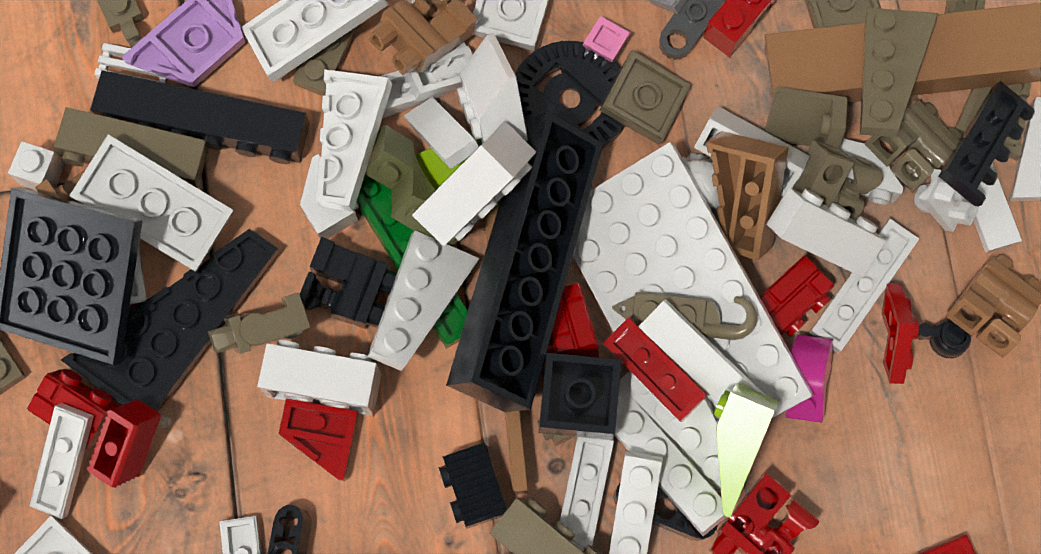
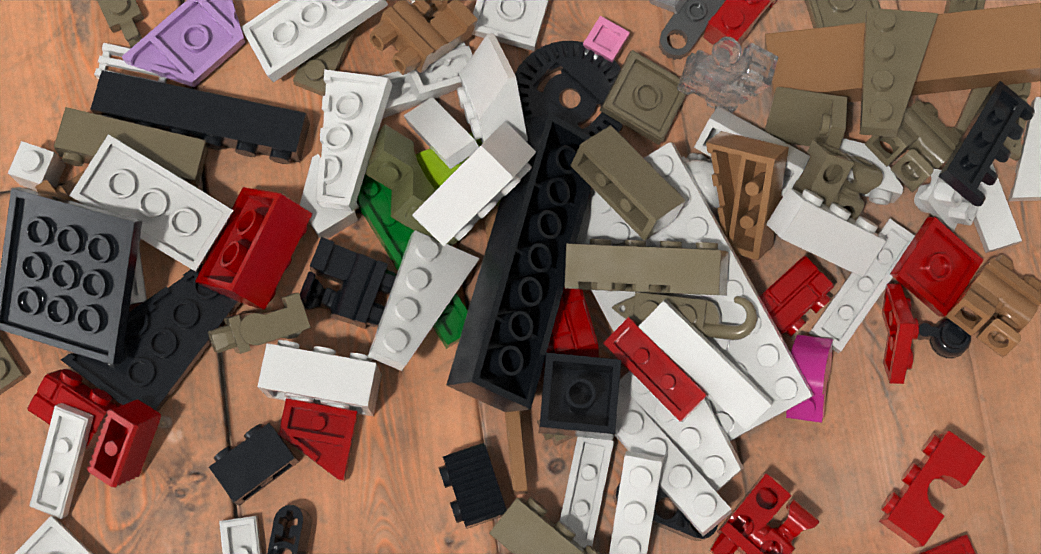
(252, 463): none -> black brick
(255, 247): none -> red slope
(627, 182): none -> dark tan brick
(647, 268): none -> dark tan wedge
(727, 75): none -> clear hips
(739, 434): slope -> none
(910, 511): none -> red arch
(936, 266): none -> red plate

